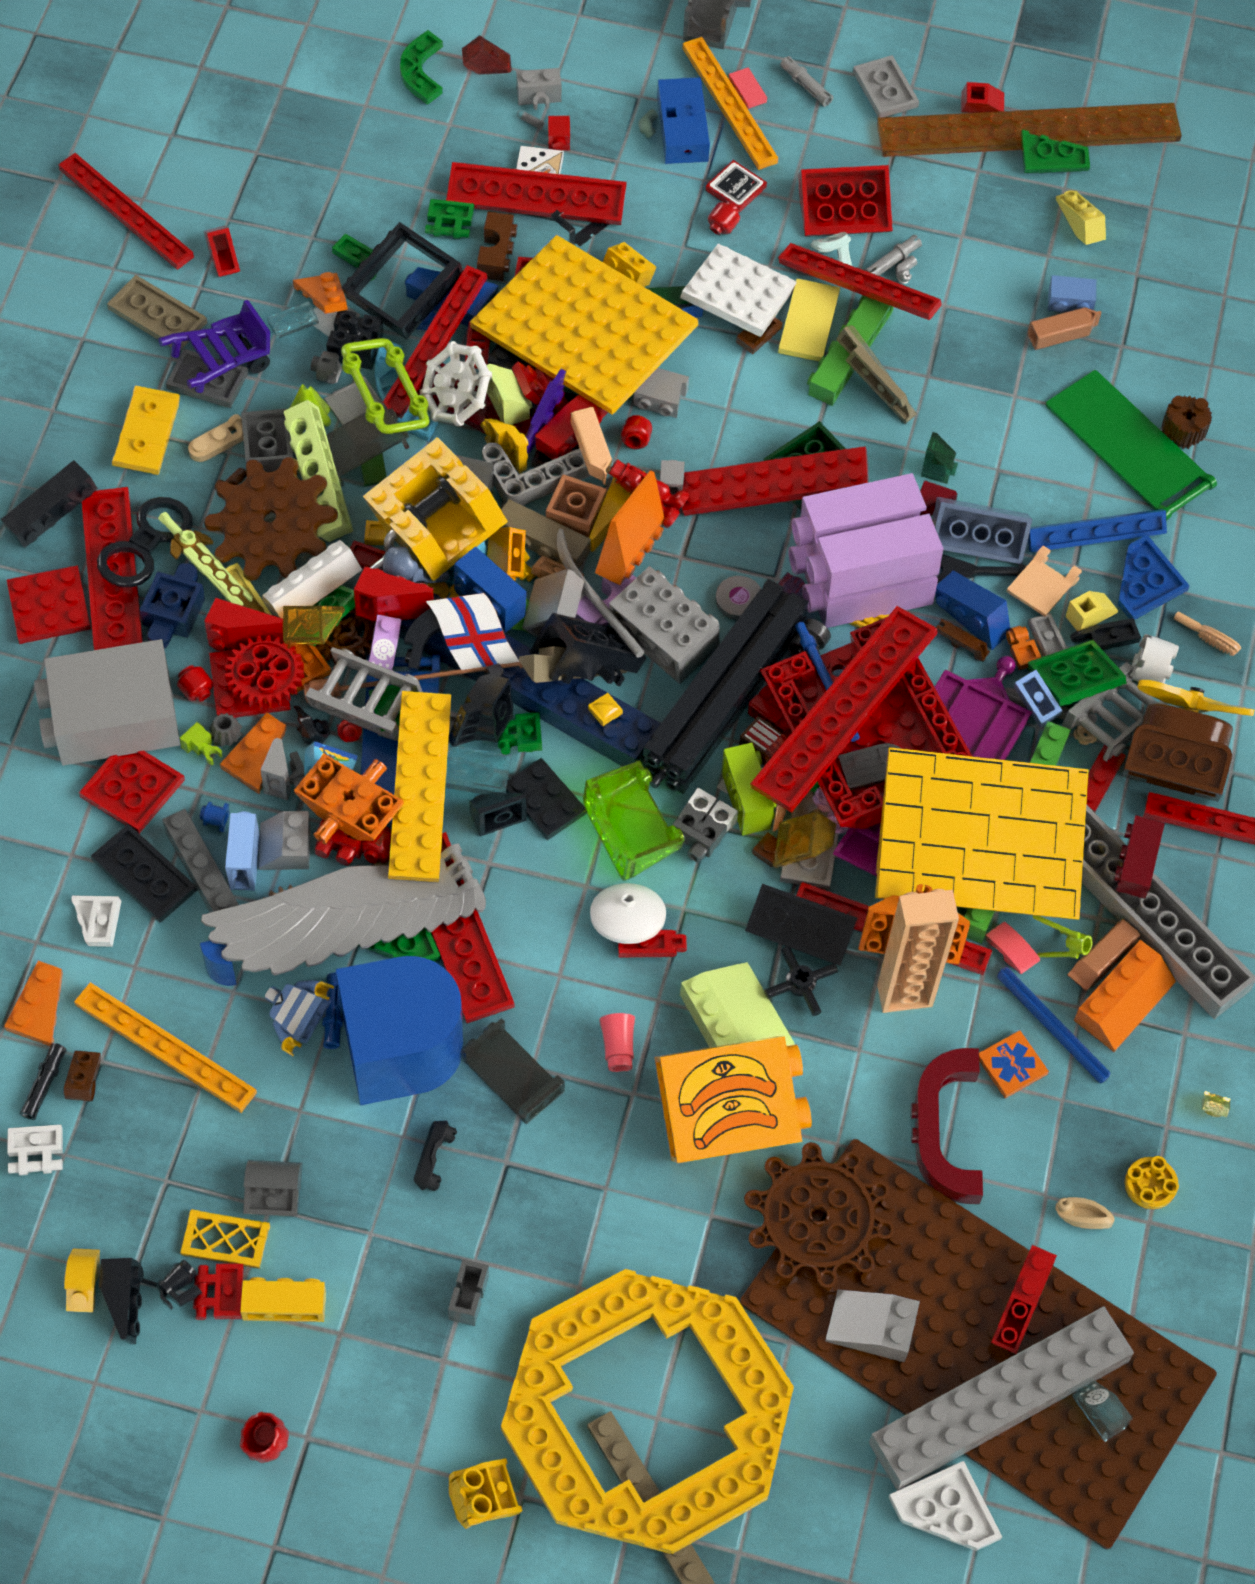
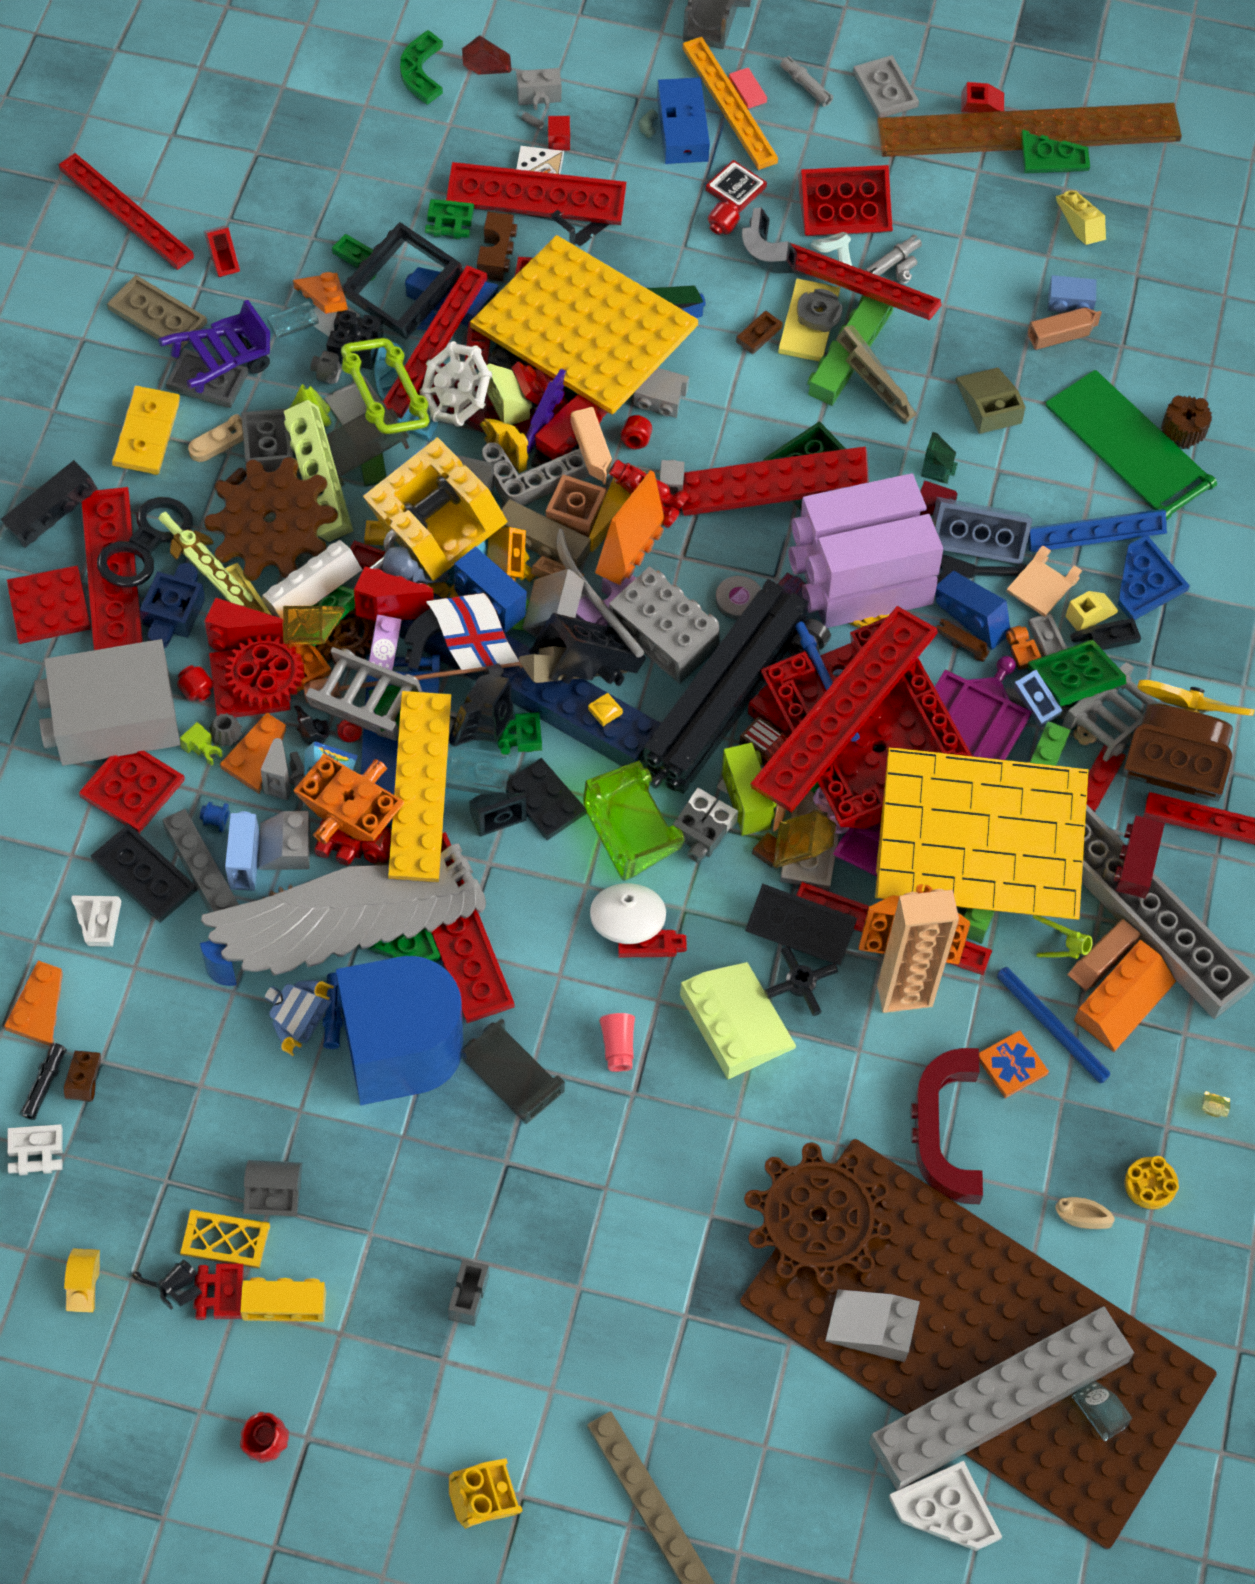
(121, 1288): black slope -> none
(165, 1047): light orange plate -> none
(424, 1175): black piece -> none
(630, 263): yellow brick -> none
(701, 1500): yellow plate -> none
(731, 1098): light orange brick -> none
(738, 290): white plate -> none
(772, 257): none -> arch
(819, 320): none -> dark grey plate
(865, 765): dark grey window -> none
(991, 400): none -> olive slope
(1013, 947): coral slope -> none
(1023, 1299): red slope -> none
(1153, 659): white brick -> none
(1212, 635): light nougat piece -> none

